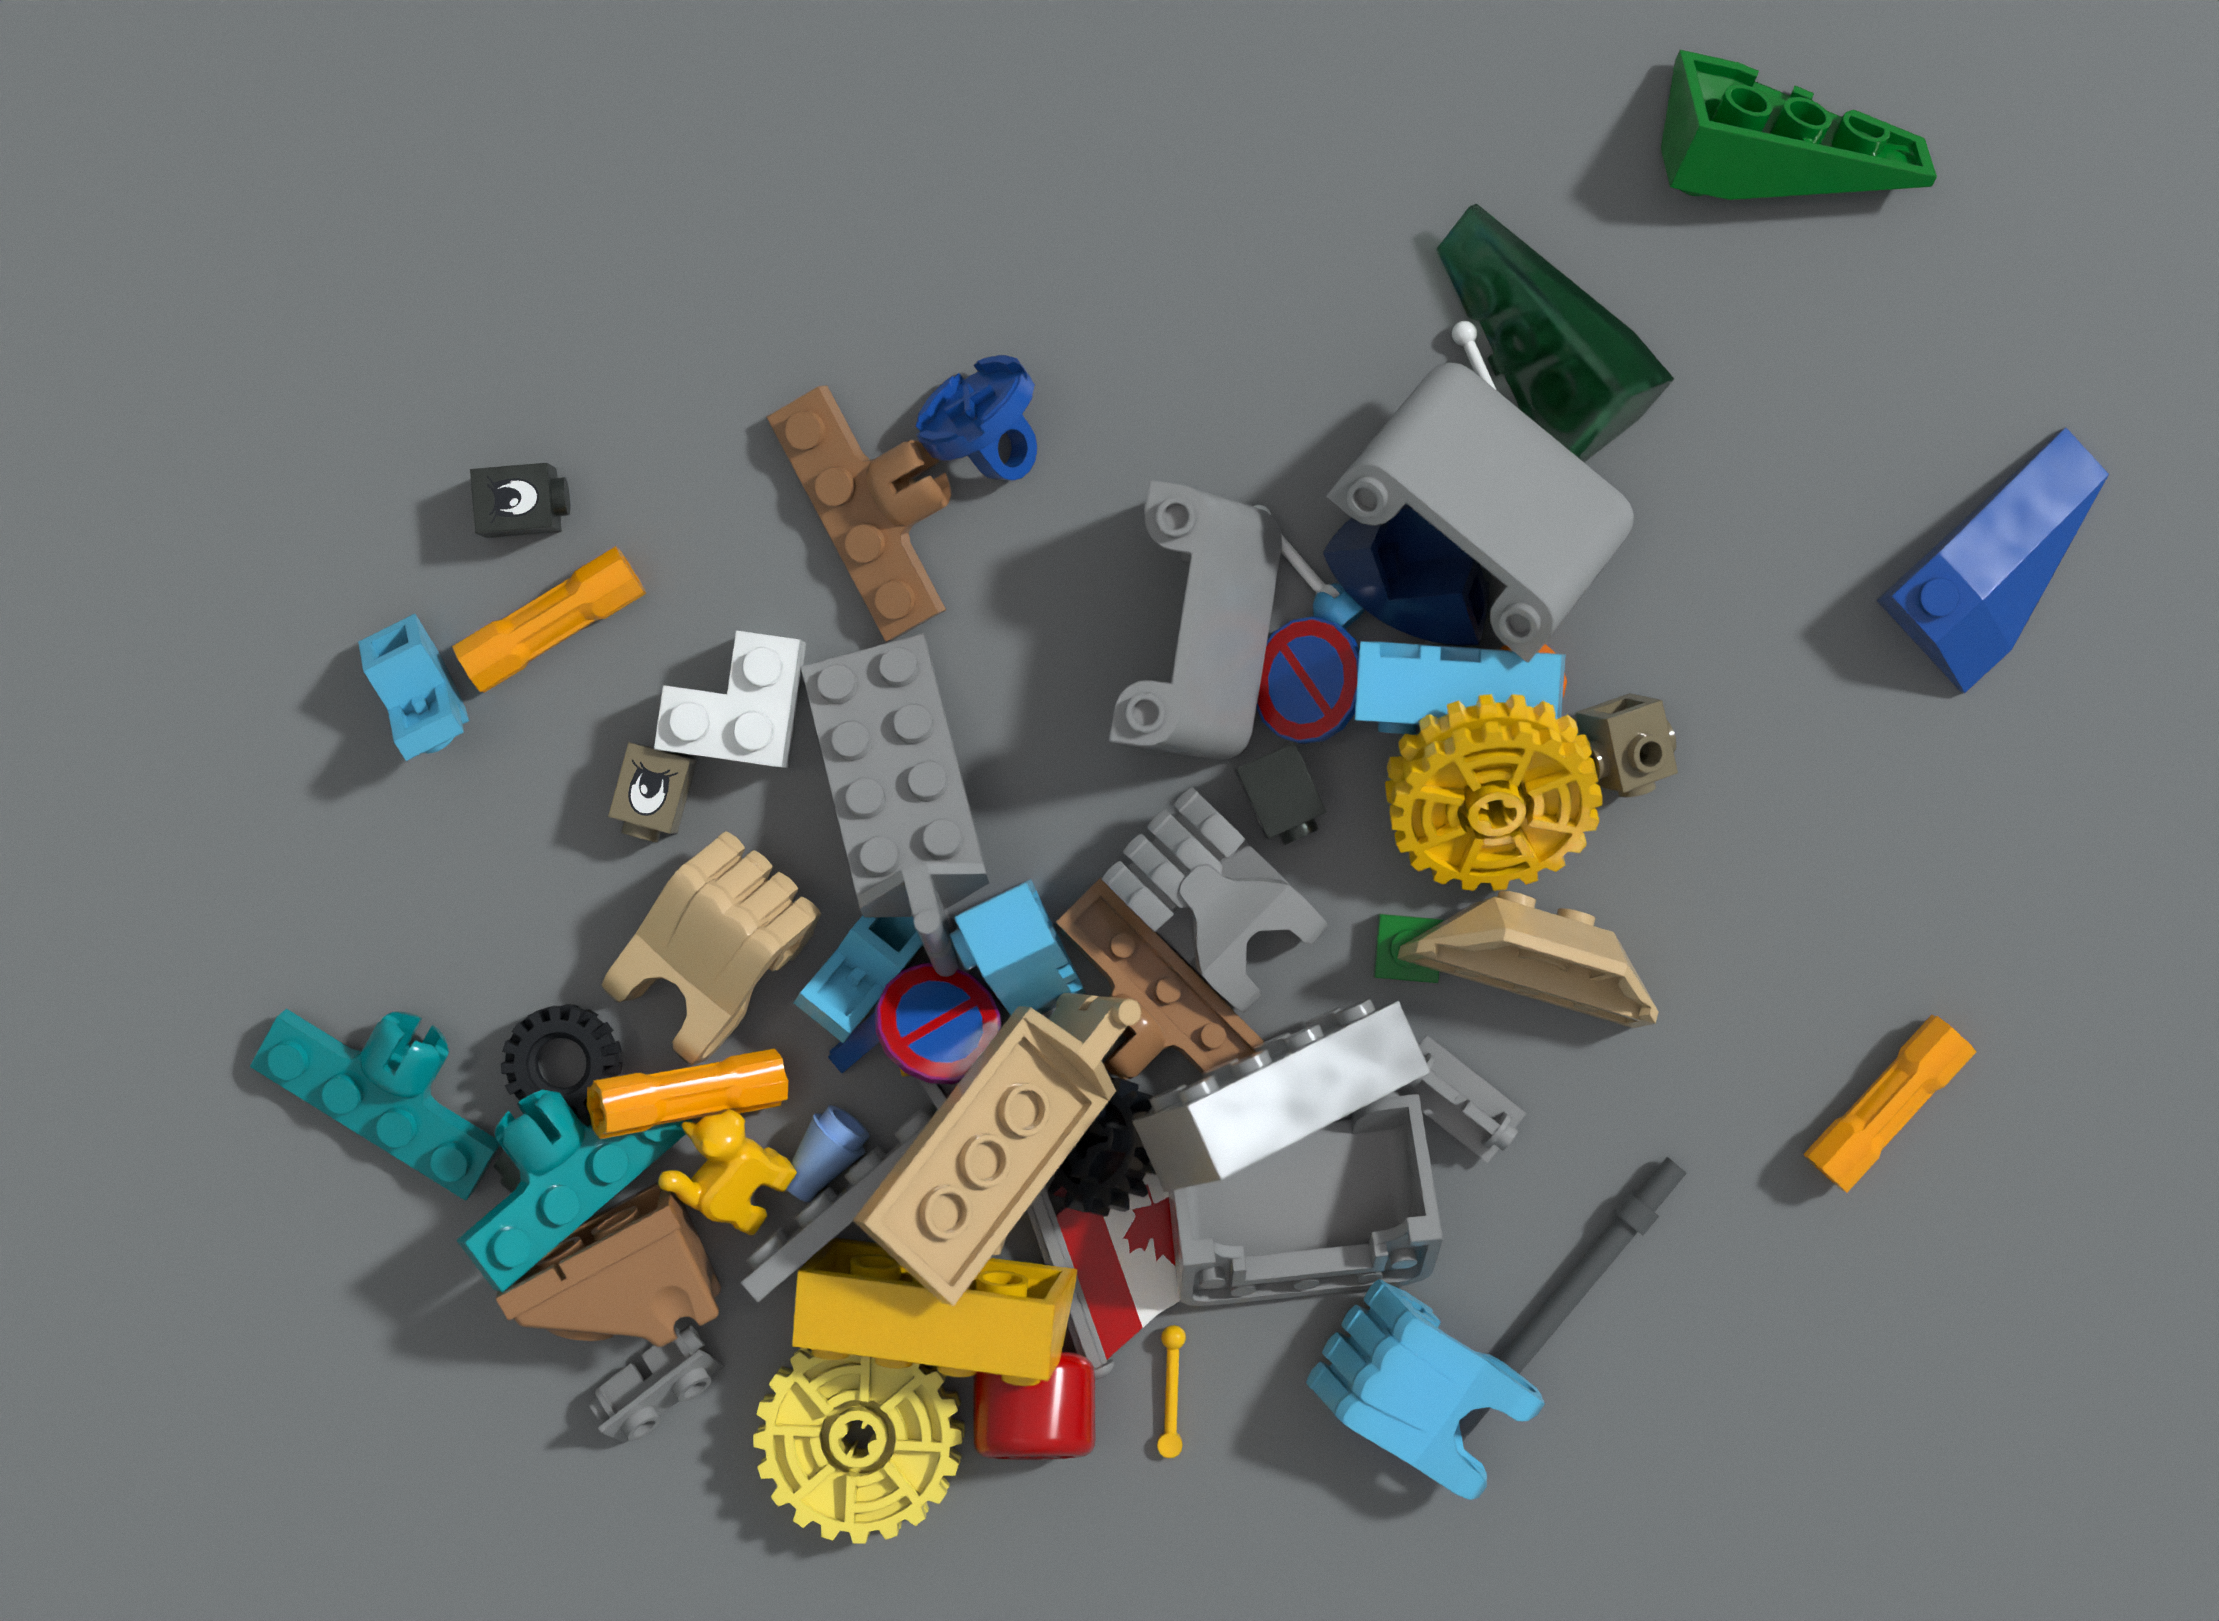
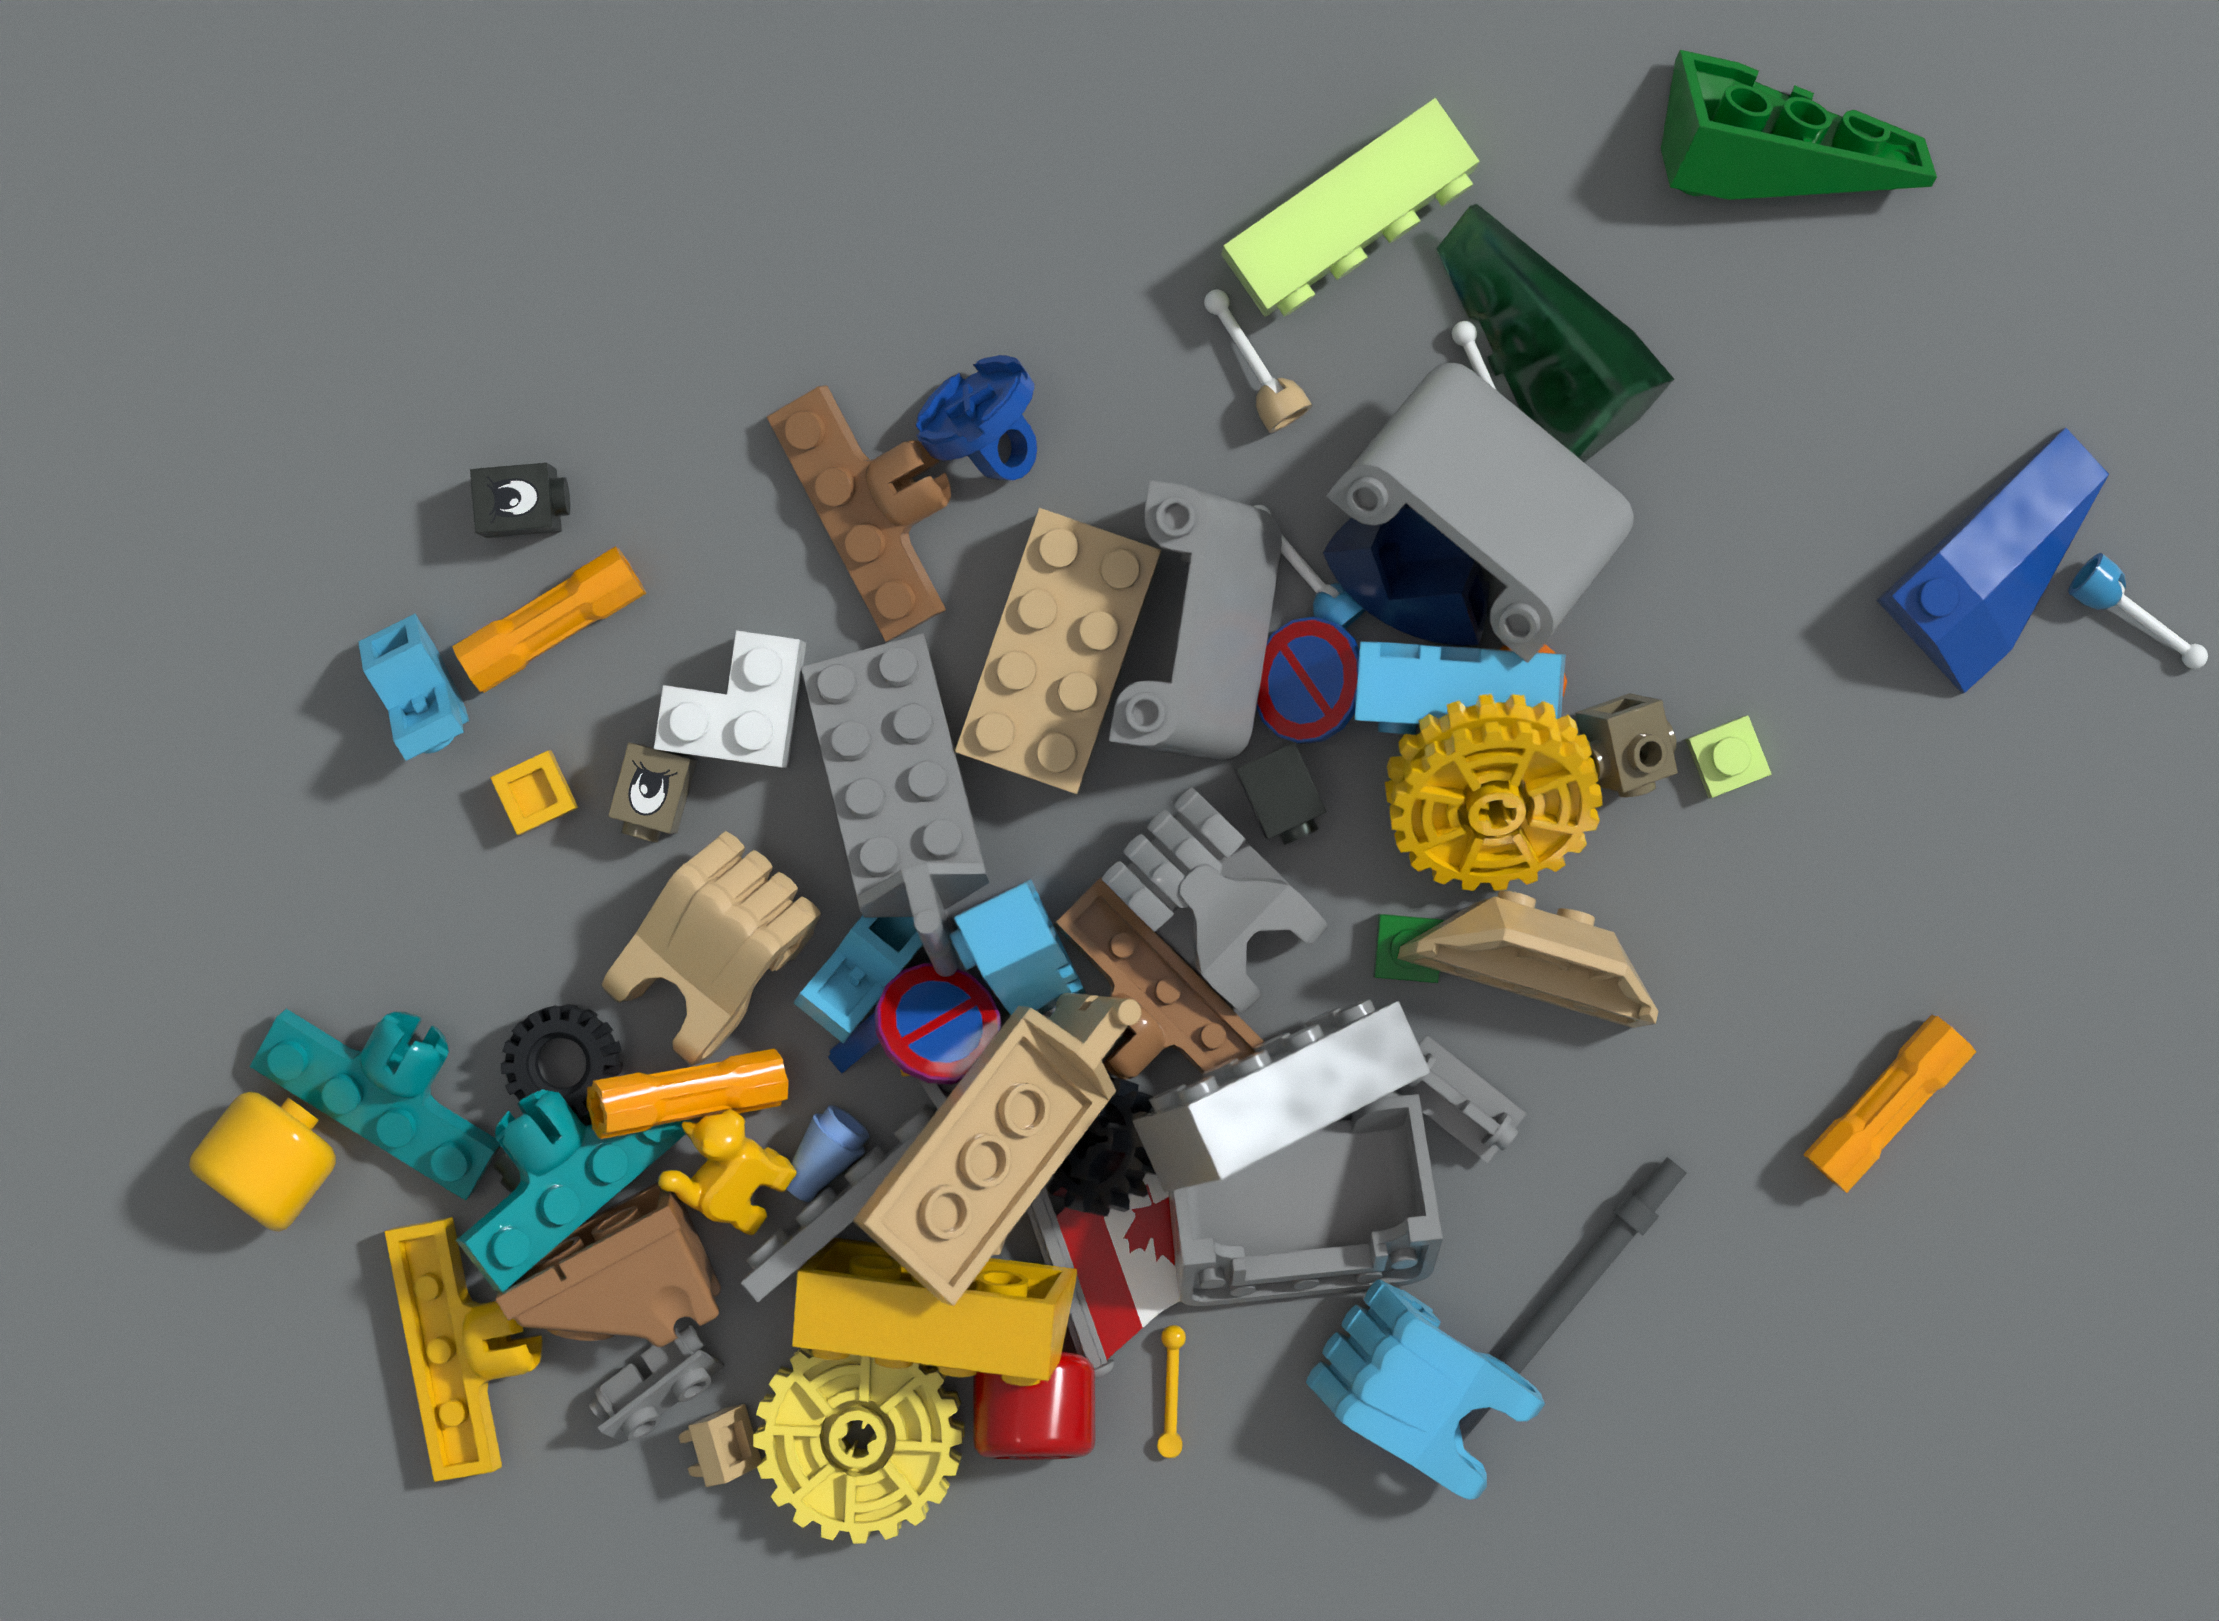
(264, 1158): none -> yellow head
(453, 1348): none -> yellow plate
(534, 792): none -> yellow plate
(722, 1446): none -> tan tile
(1058, 651): none -> tan brick
(1279, 399): none -> hinge
(1350, 209): none -> yellowish green brick
(1728, 756): none -> yellowish green plate
(2102, 586): none -> hinge

